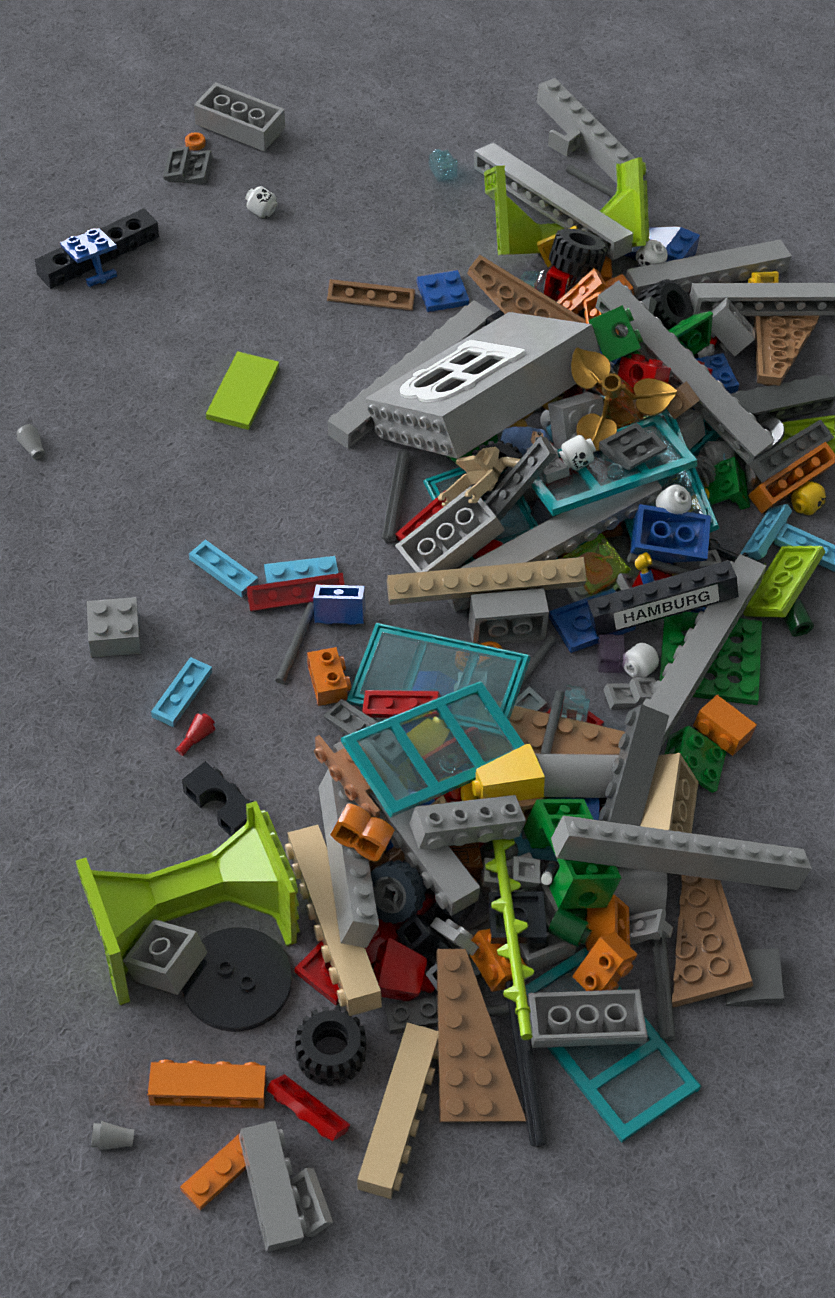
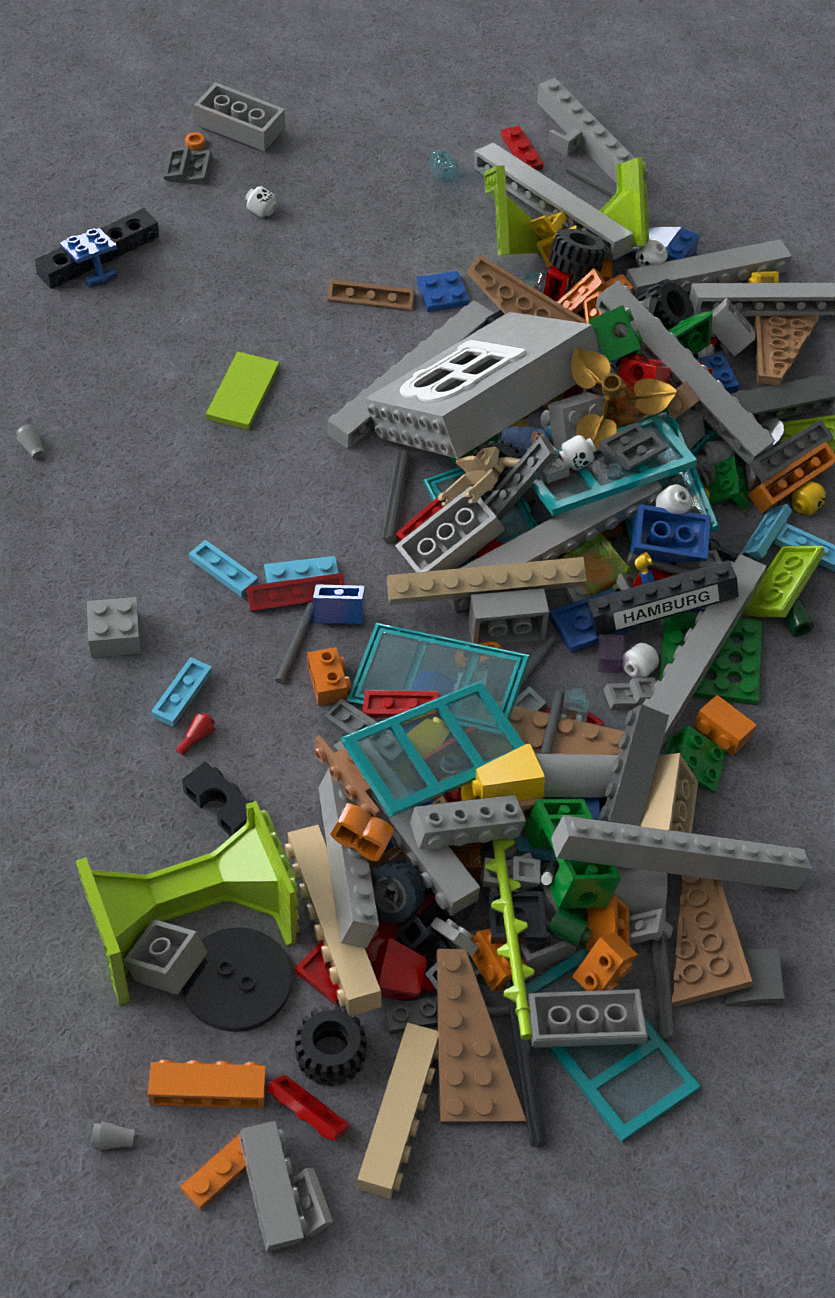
(521, 147): none -> red plate
(548, 226): none -> yellow bracket

